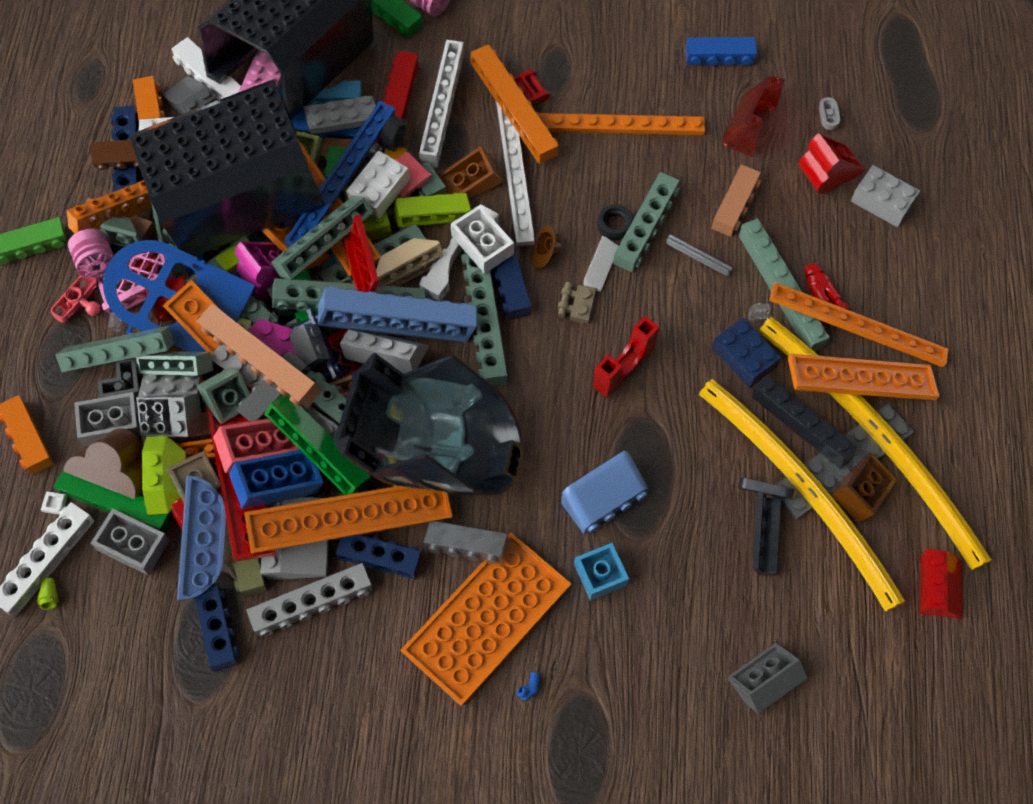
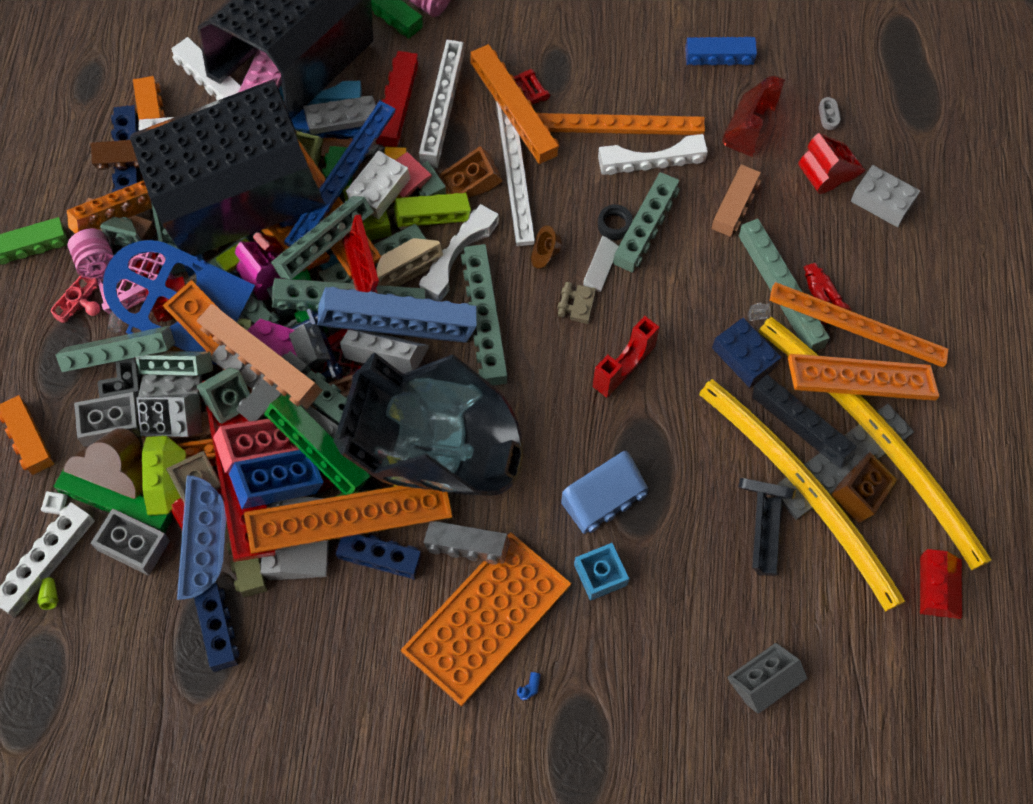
(188, 95): dark grey slope -> none
(268, 243): none -> red plate
(279, 605): light grey brick -> none
(393, 133): black tyre -> none
(482, 239): white brick -> none
(512, 288): dark blue brick -> none
(617, 159): none -> white arch
(699, 255): dark grey axle -> none

